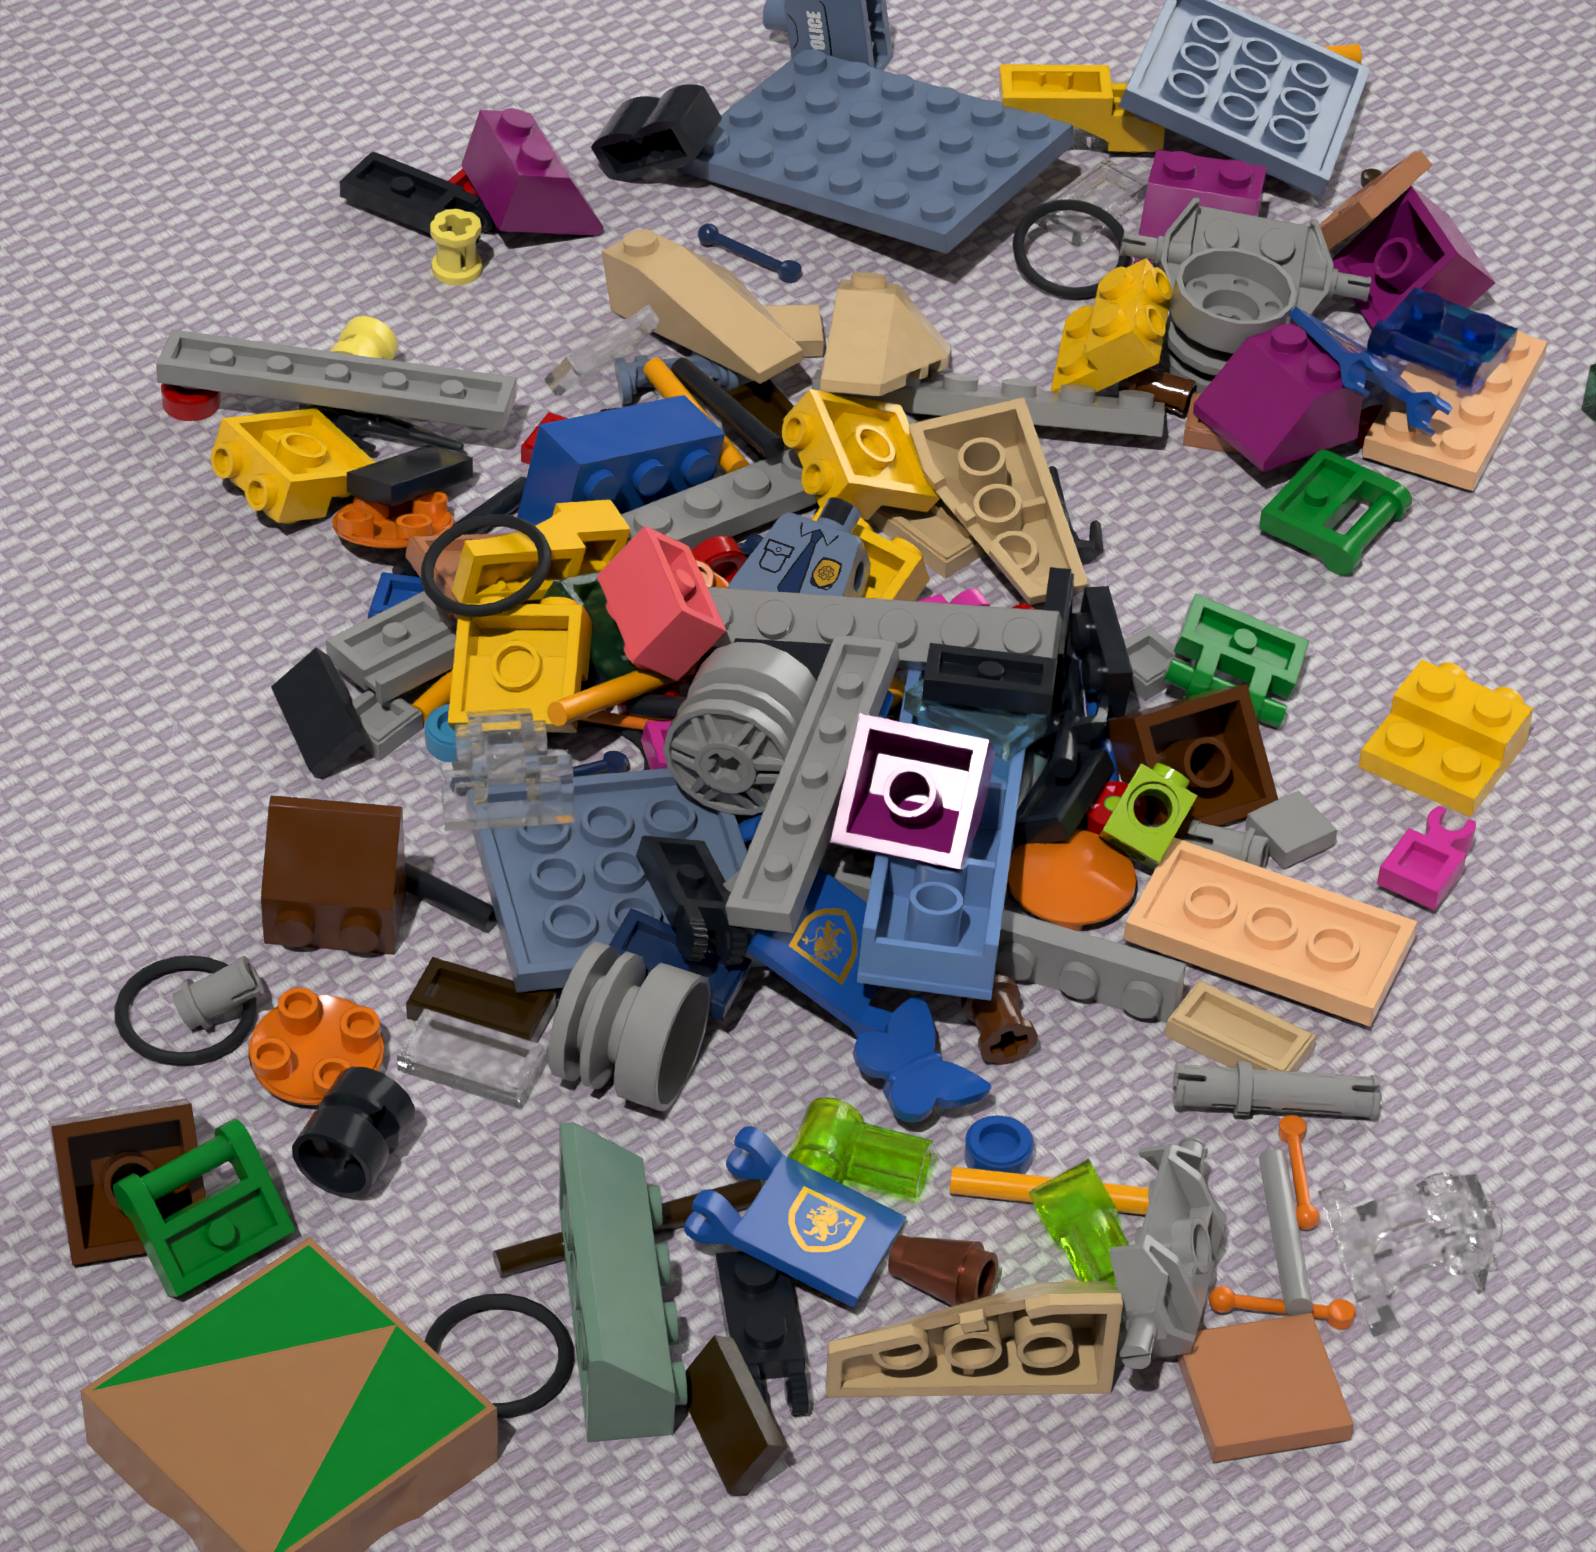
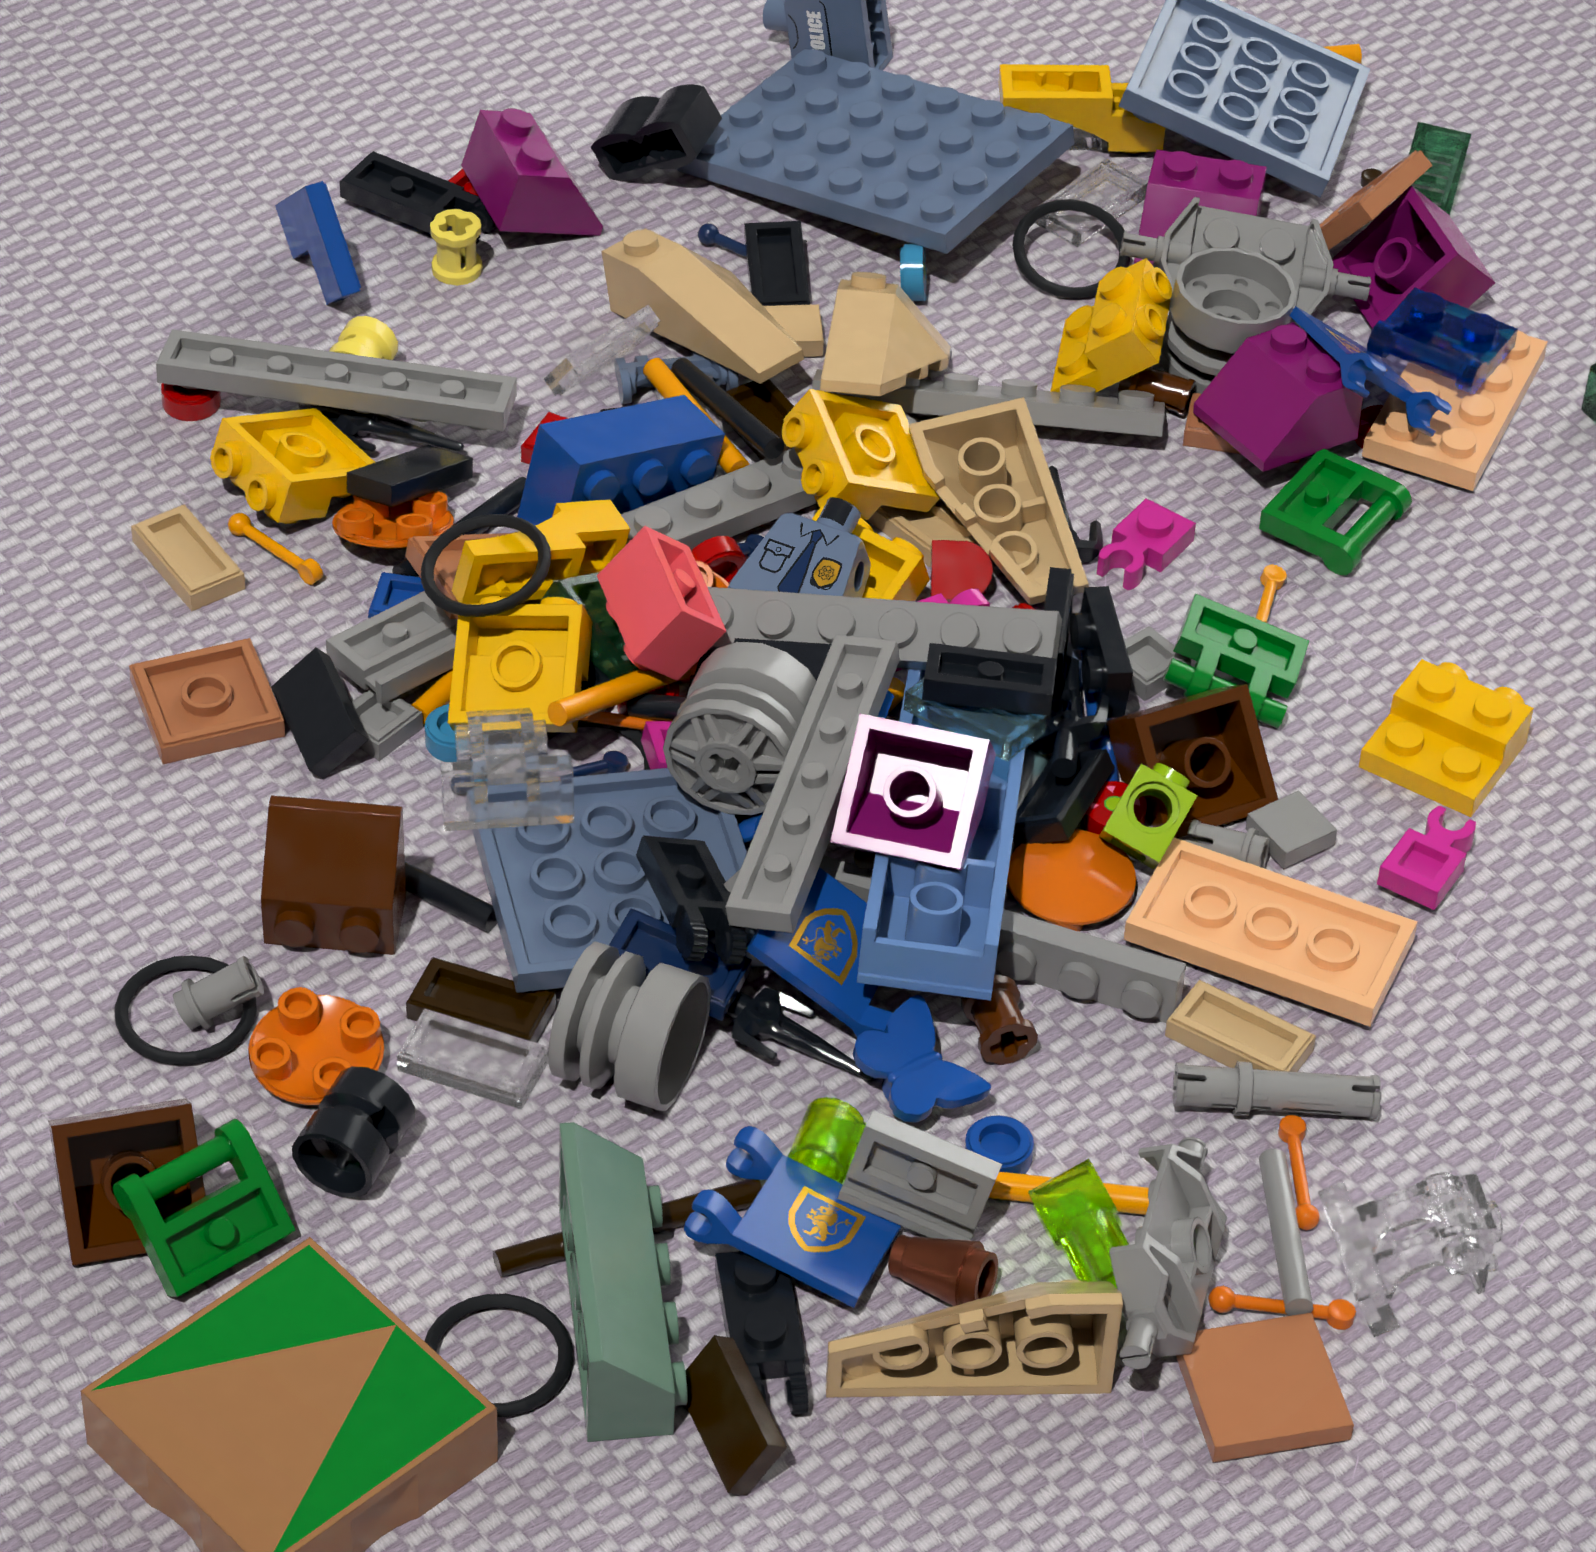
(188, 557): none -> tan tile
(206, 701): none -> nougat tile
(309, 570): none -> light orange hinge
(315, 231): none -> blue tile
(763, 1019): none -> black piece
(776, 263): none -> black tile
(913, 271): none -> dark azure tile
(918, 1179): none -> light grey plate
(958, 567): none -> red tile
(1145, 537): none -> dark pink plate
(1272, 579): none -> light orange hinge
(1446, 147): none -> clear green slope

